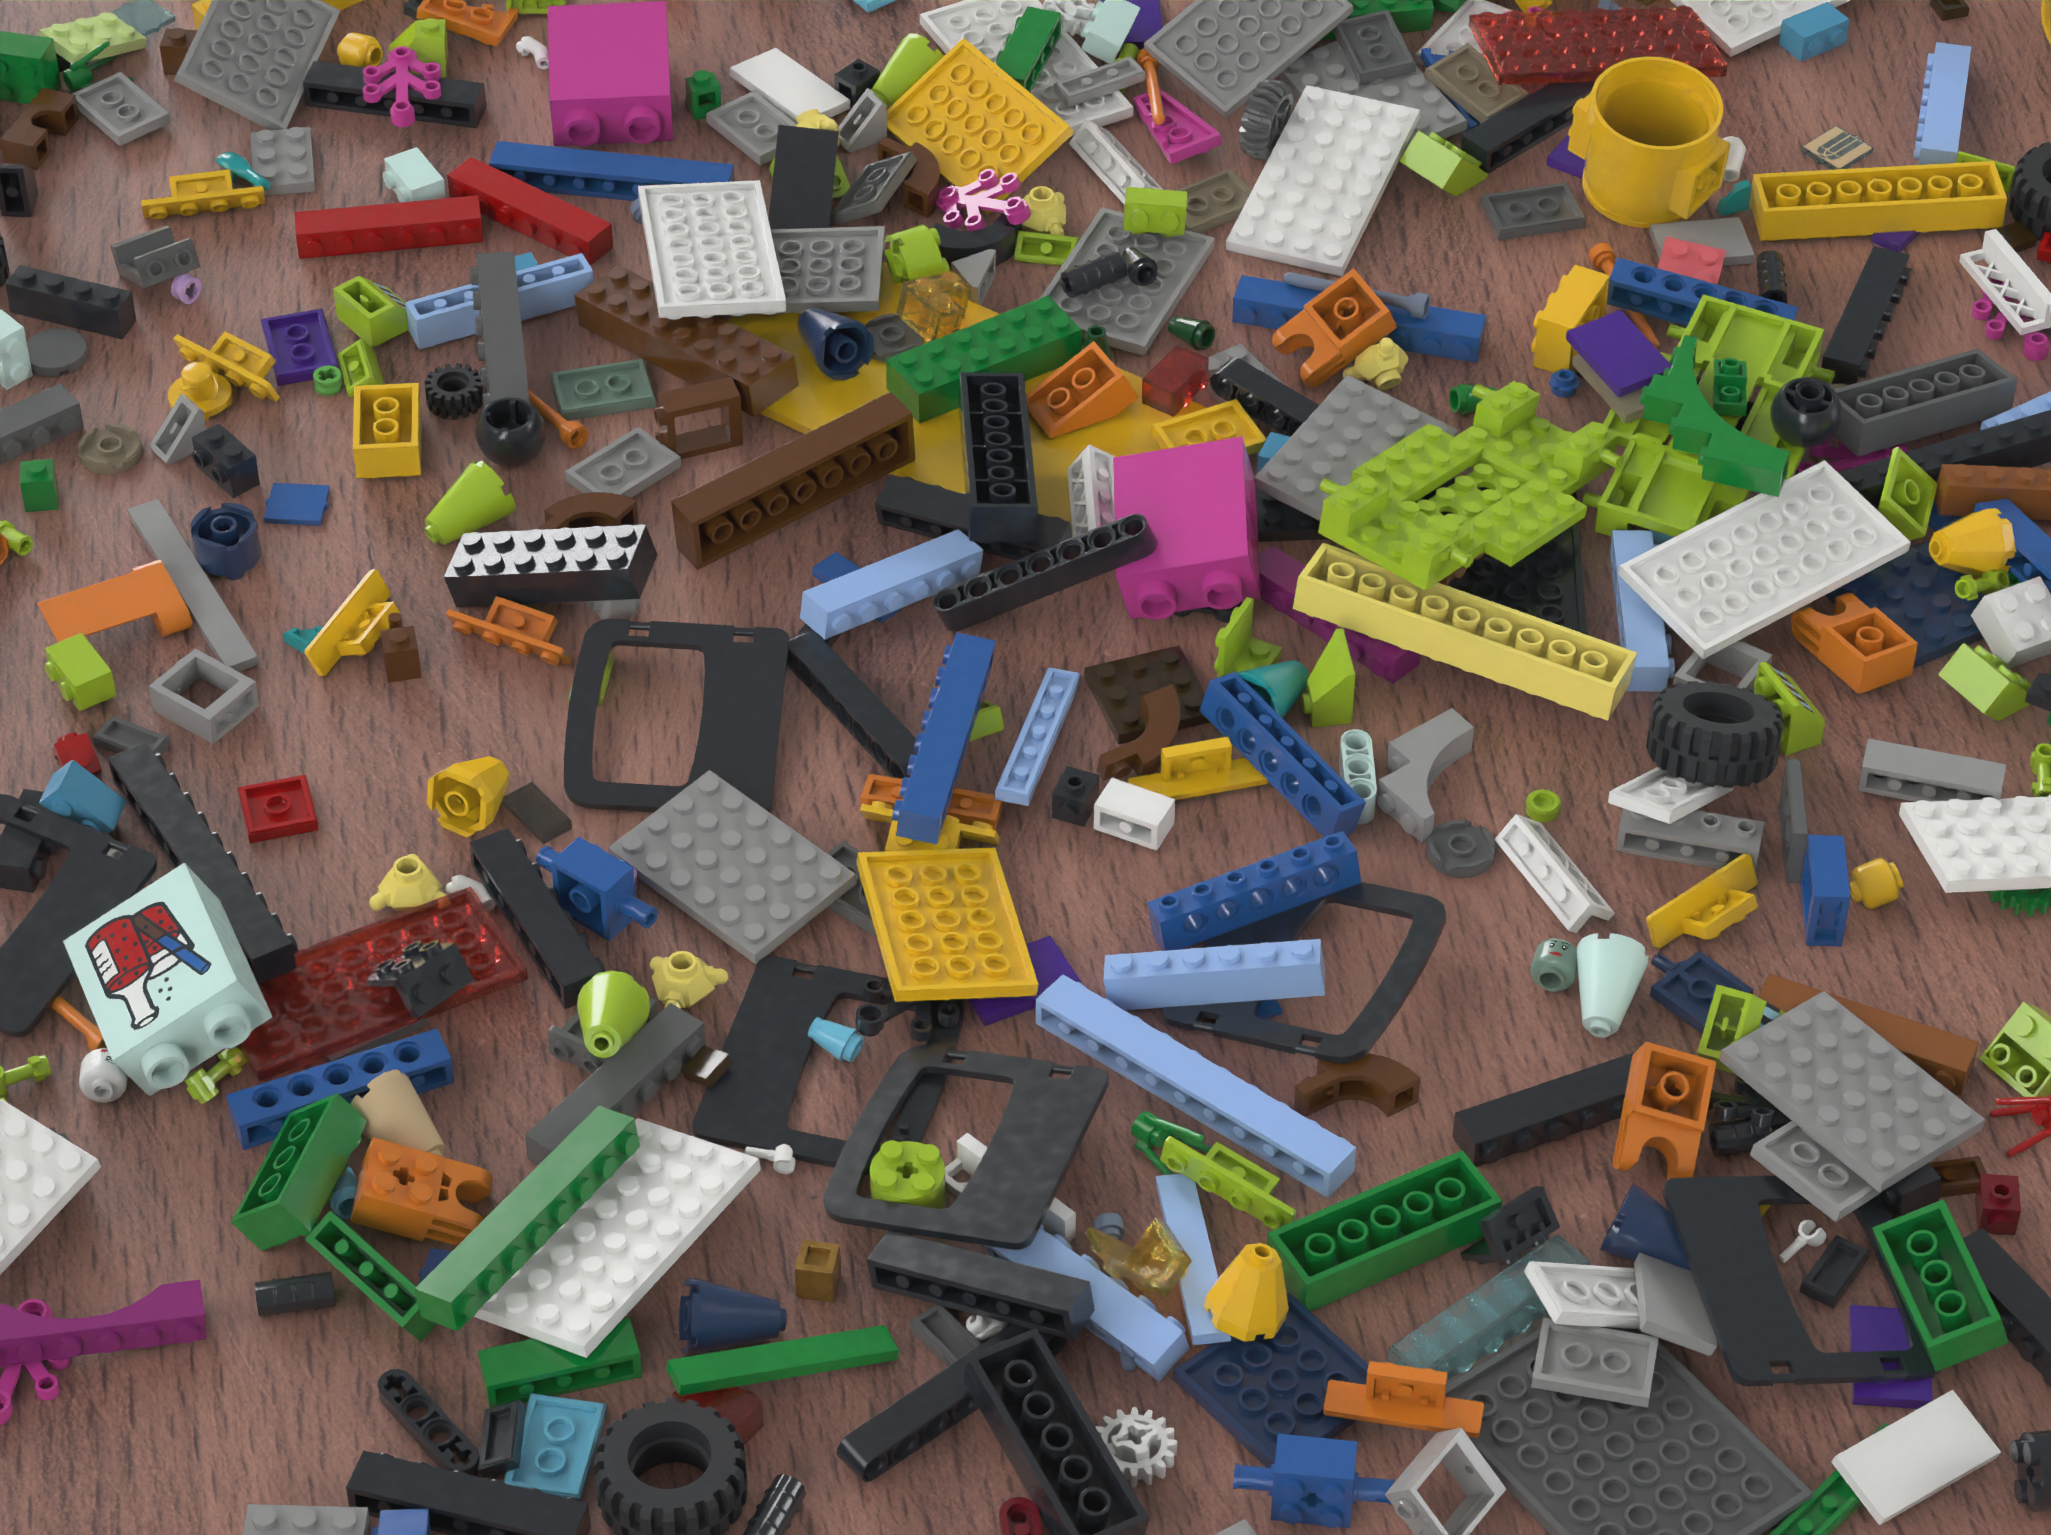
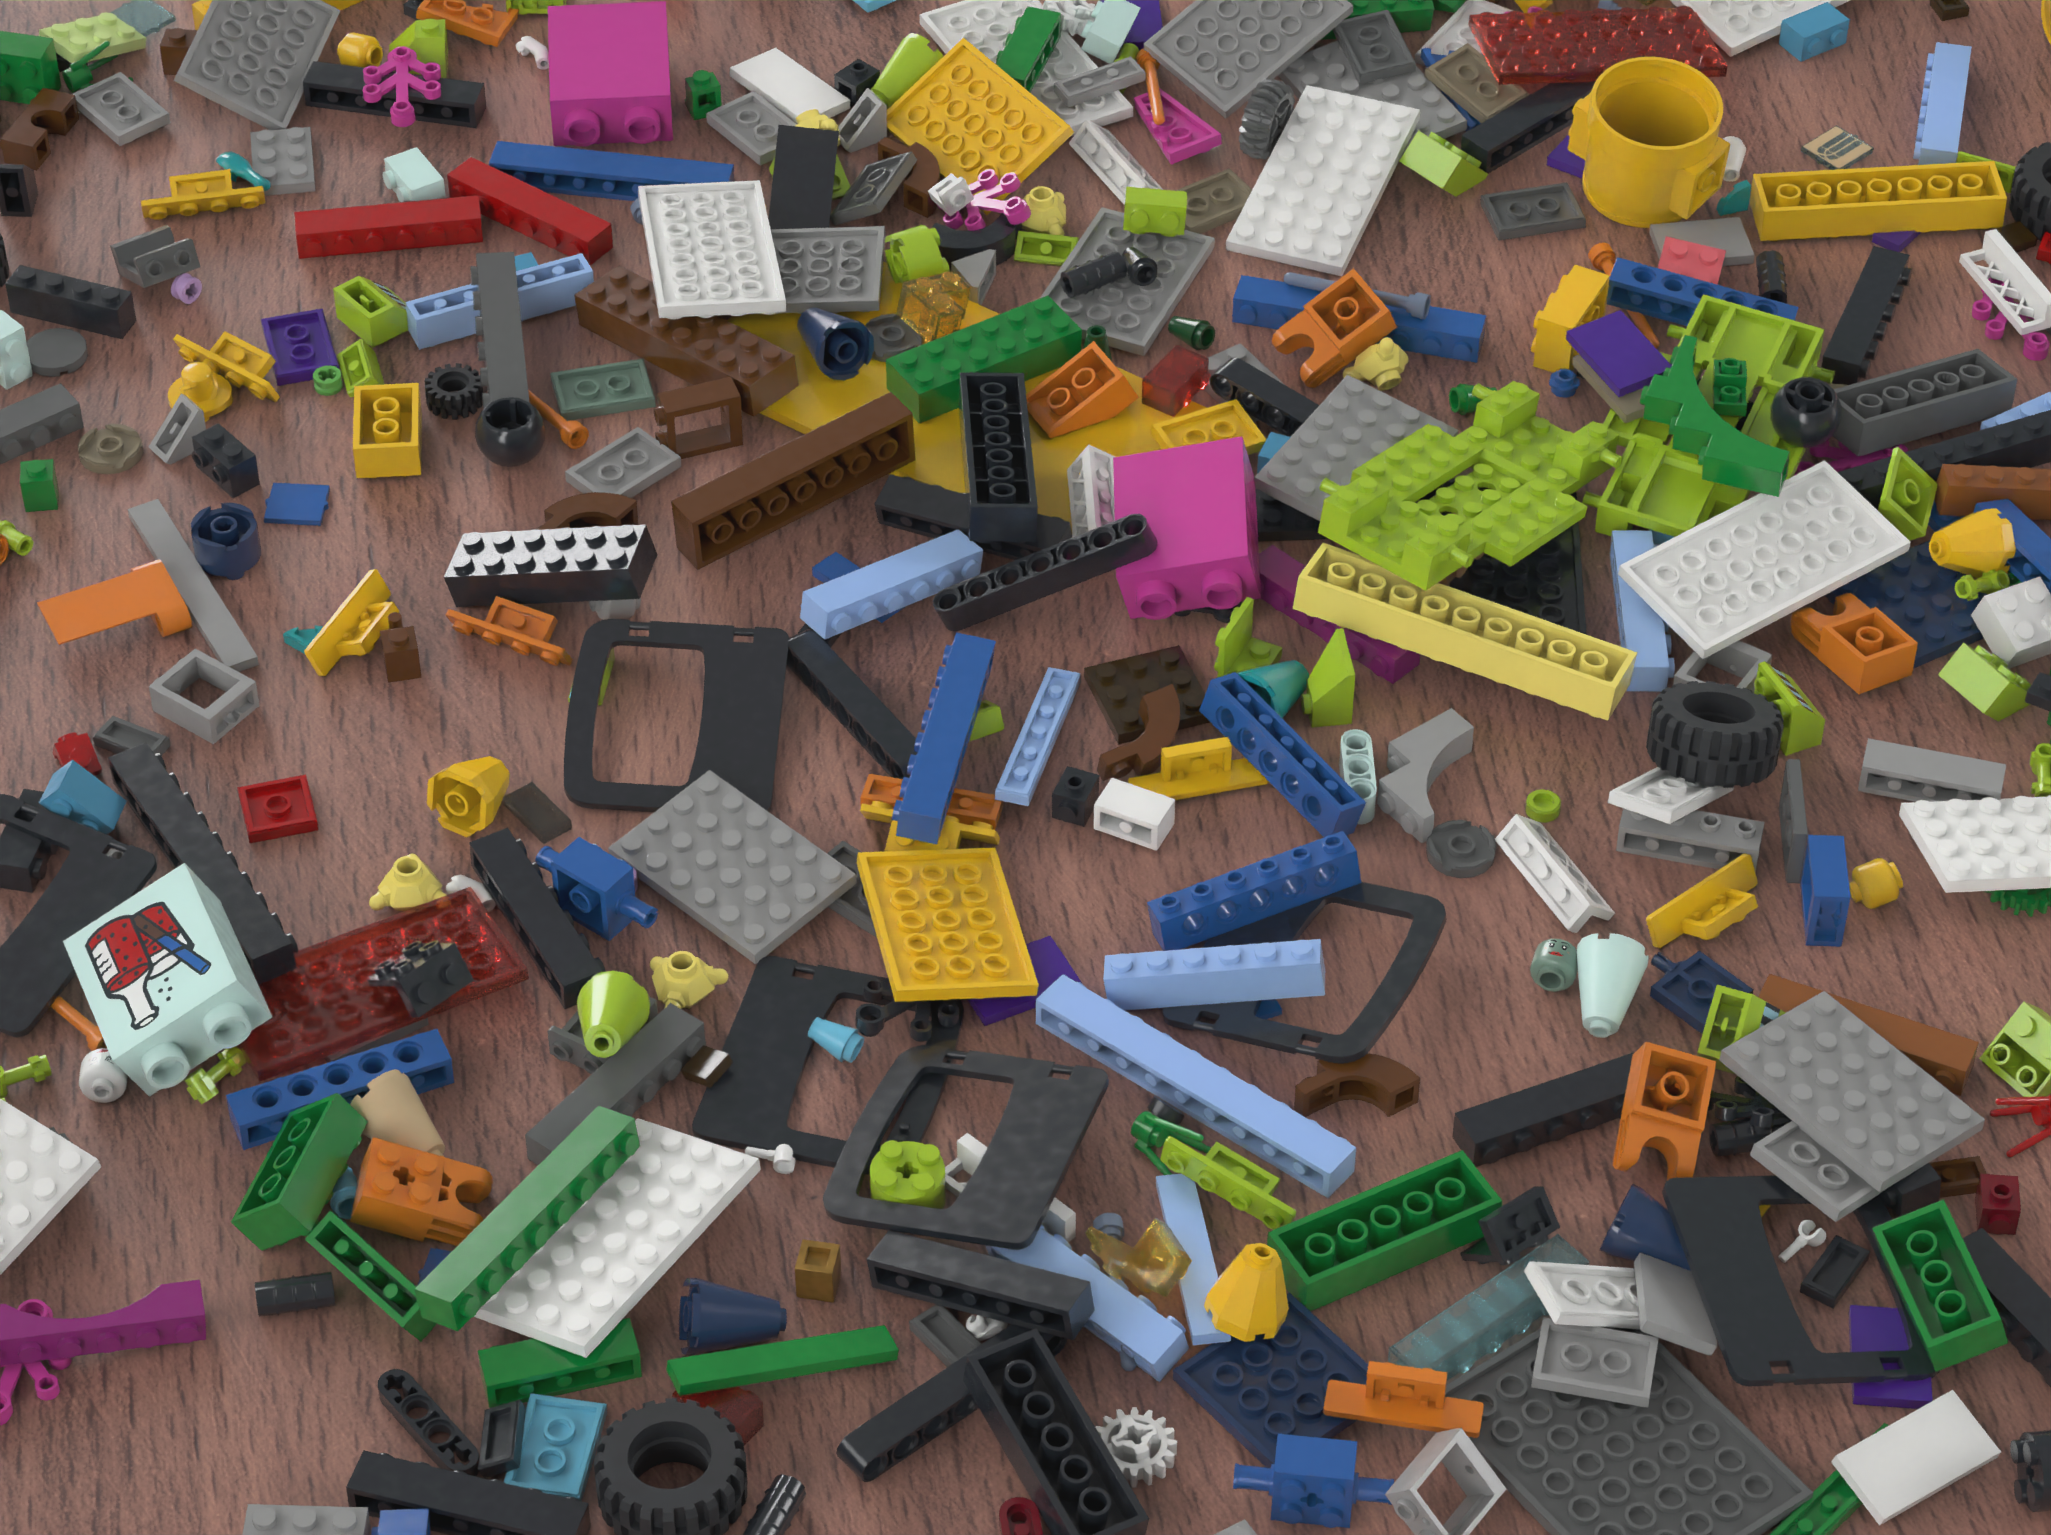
(79, 672): lime brick -> none
(469, 505): lime cone -> none
(951, 194): none -> white bracket
(1165, 1111): none -> black tile

